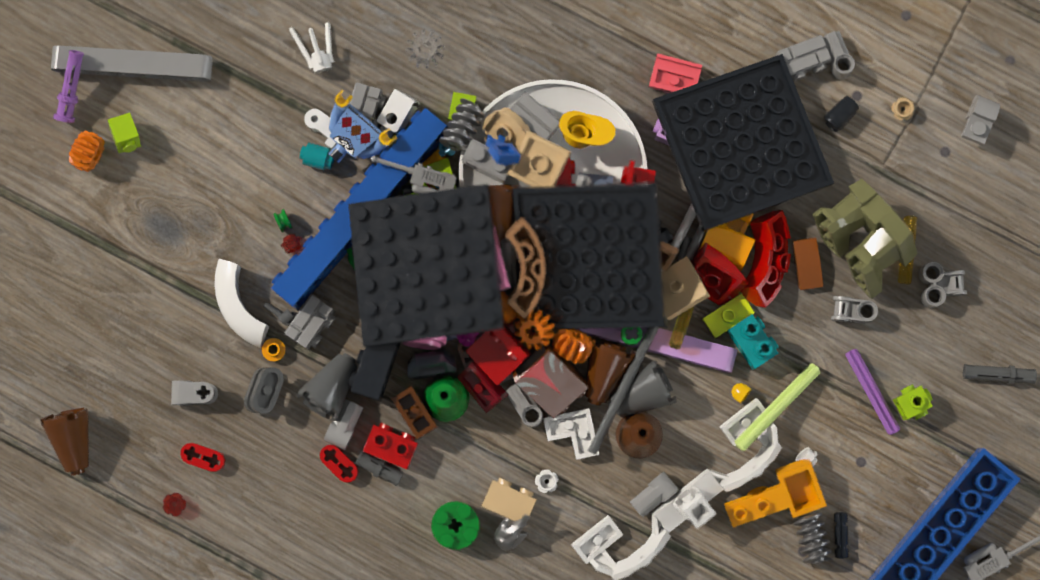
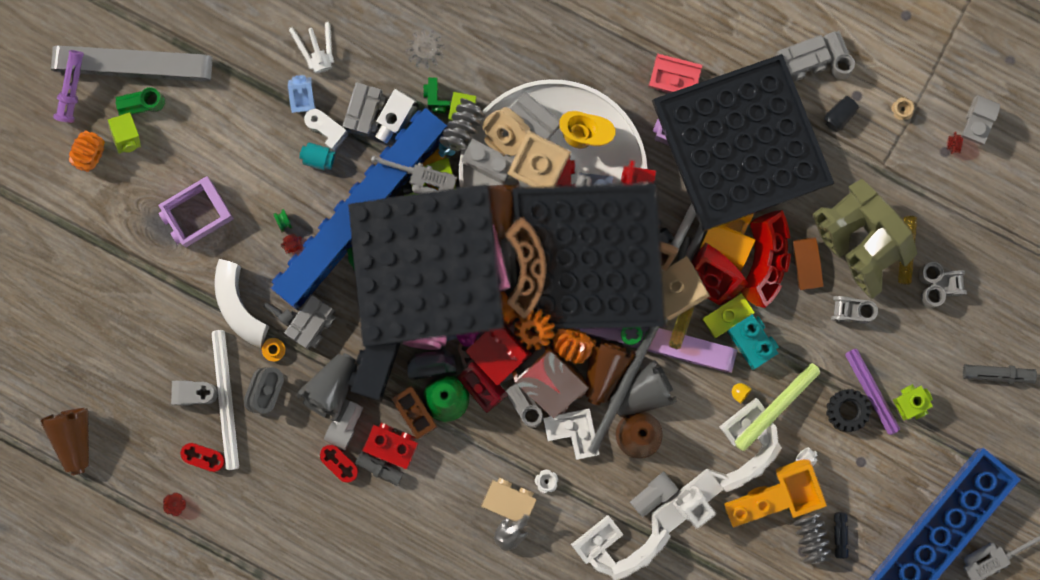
(138, 102): none -> green piece
(167, 216): none -> lavender window
(225, 400): none -> white axle
(301, 94): none -> light blue bracket
(354, 132): medium blue torso -> none
(431, 92): none -> green bracket
(467, 532): green brick -> none
(502, 152): blue plate -> none
(861, 403): none -> black tyre
(954, 143): none -> clear red plate

